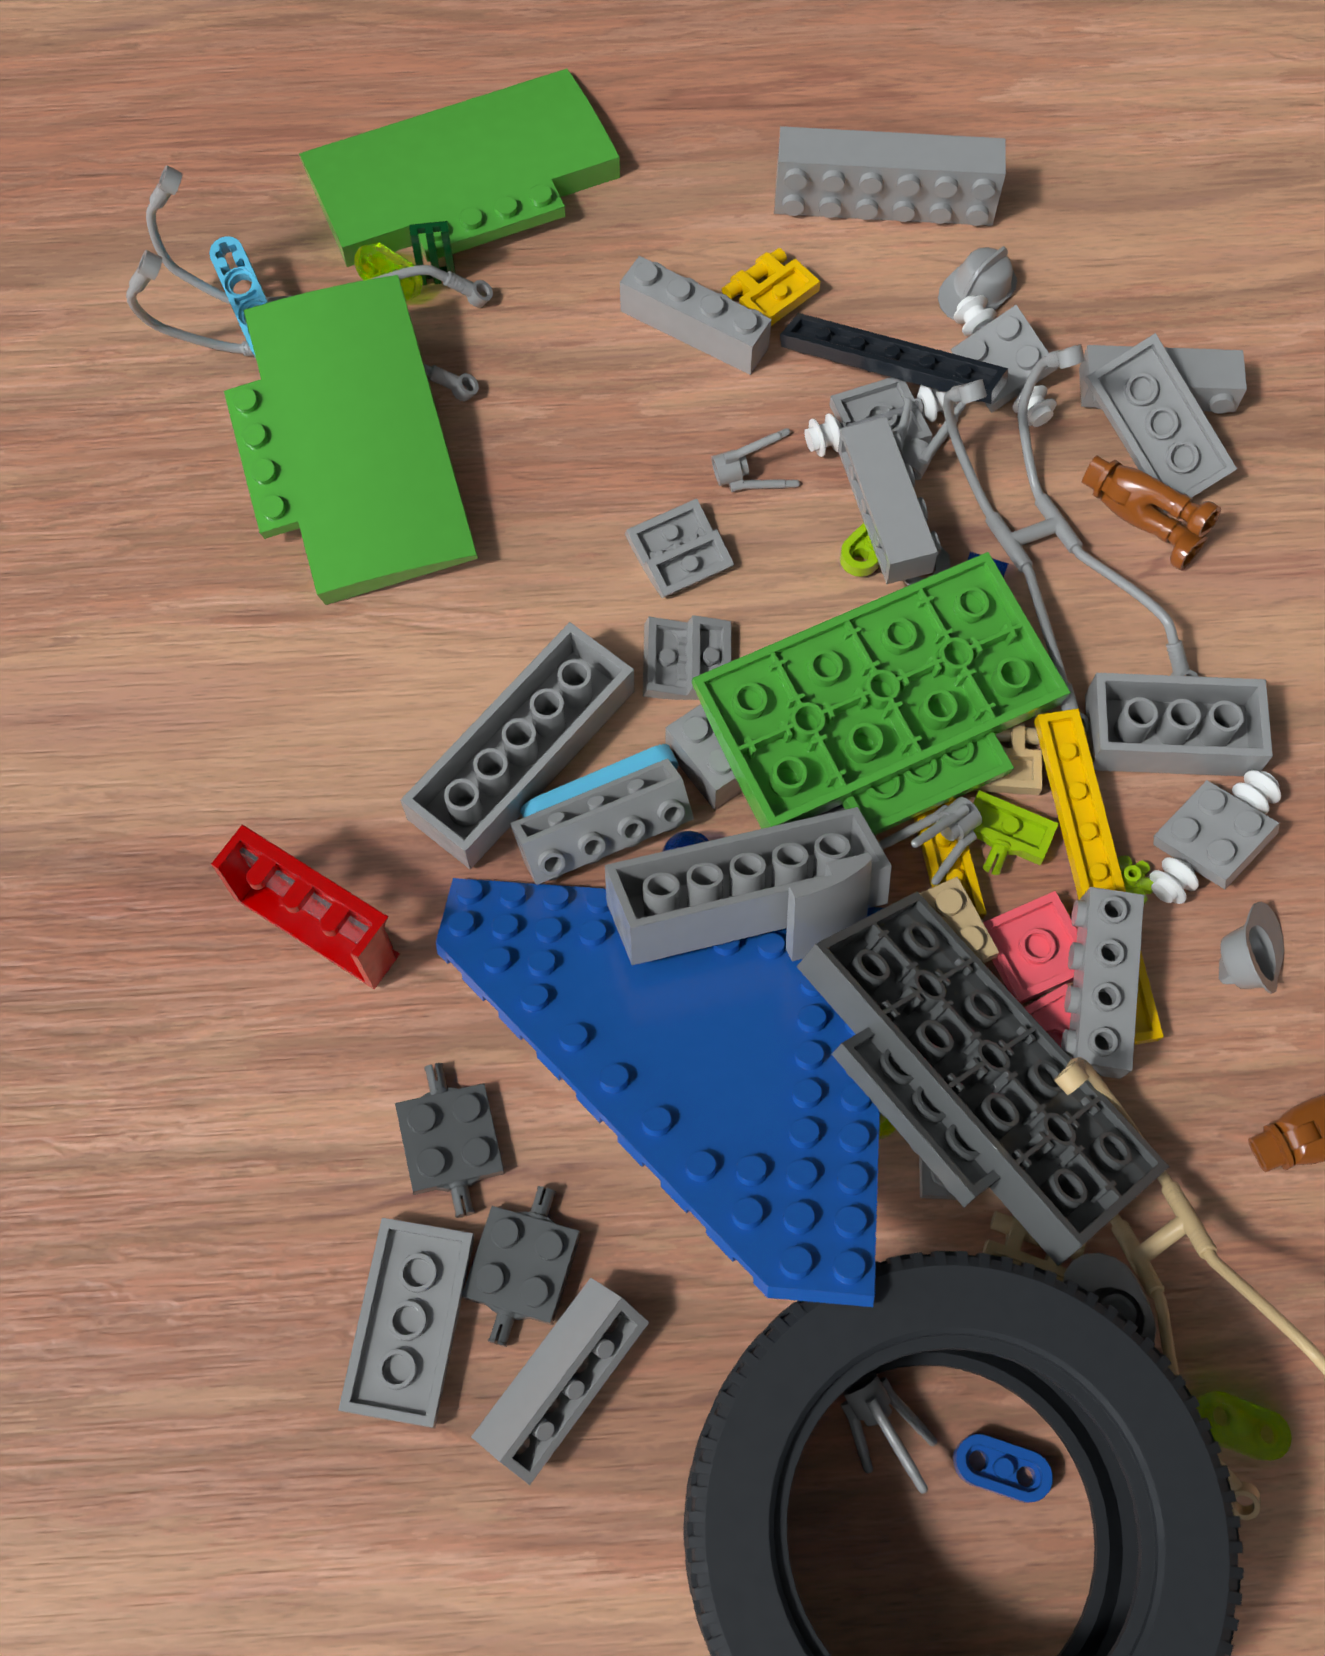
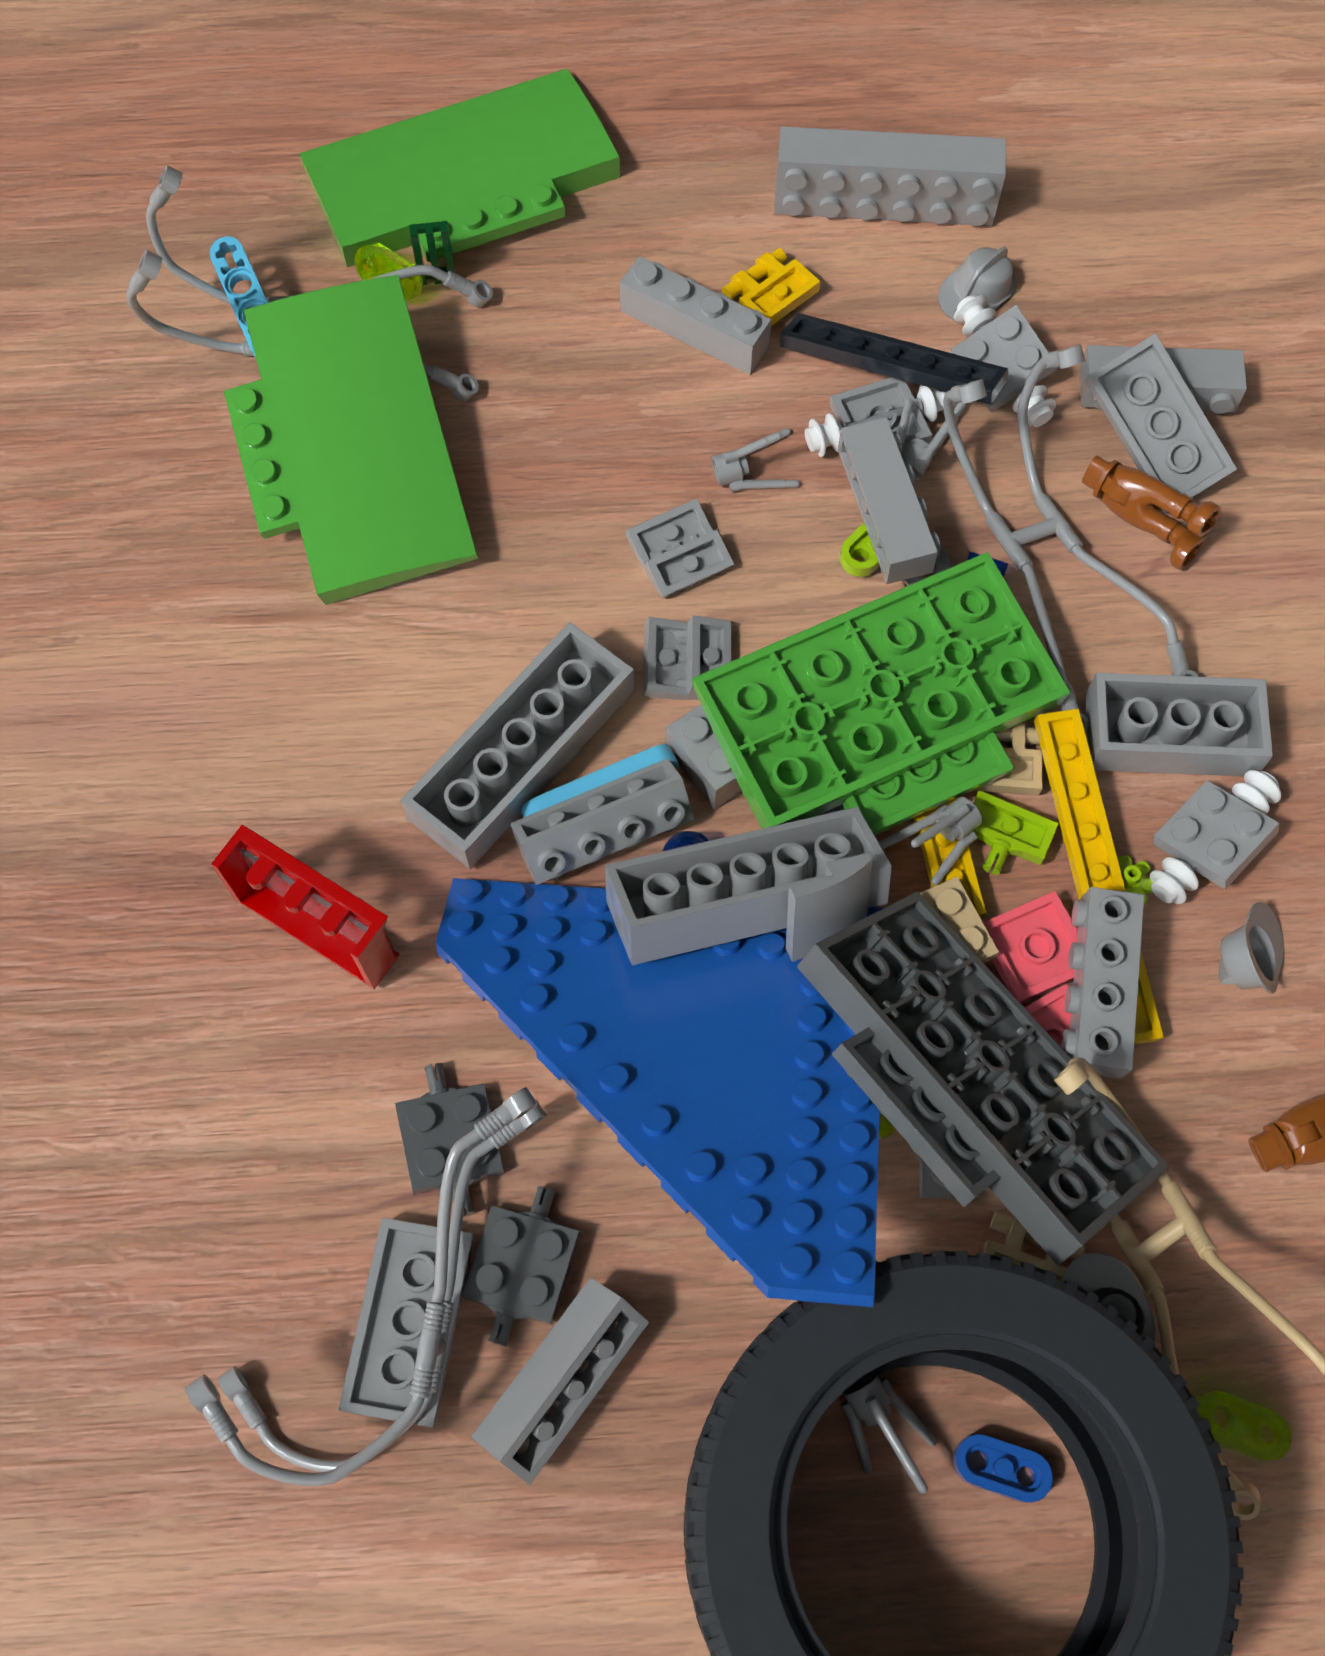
(496, 1129): none -> light grey bar

